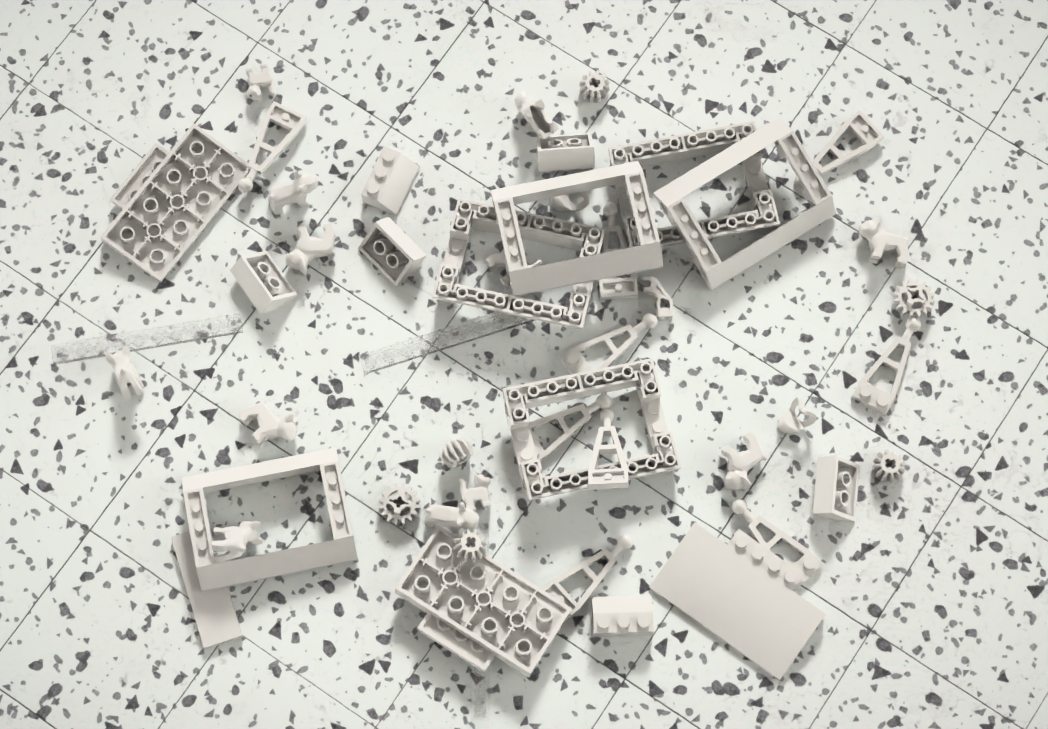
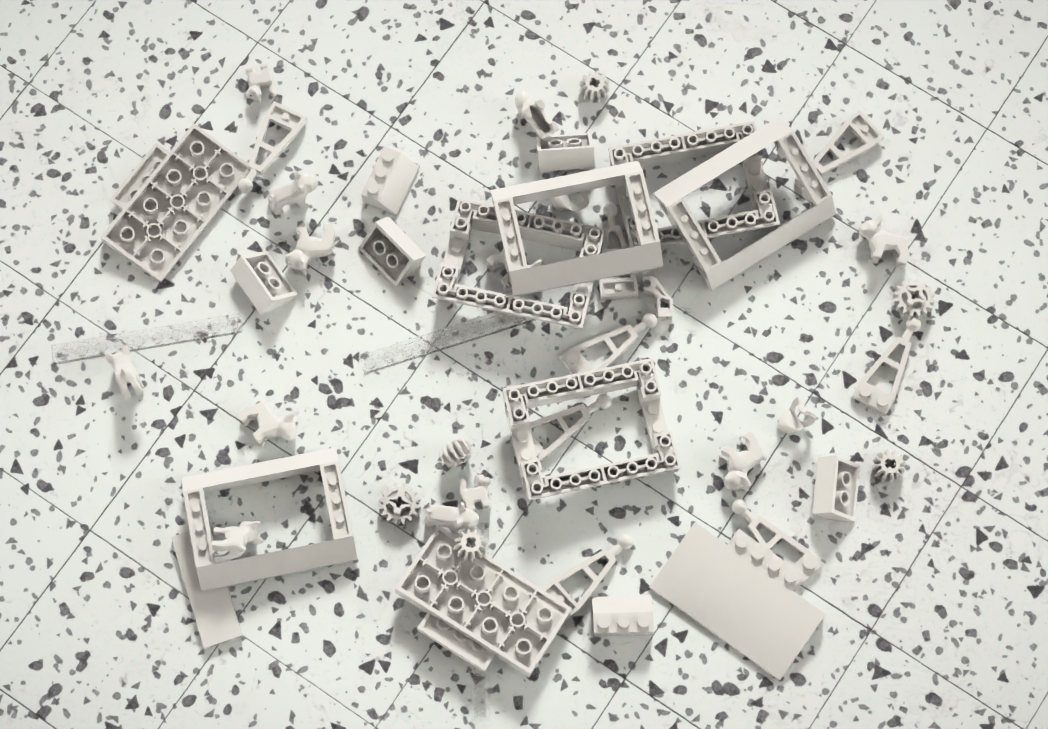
(607, 478): white plate -> none

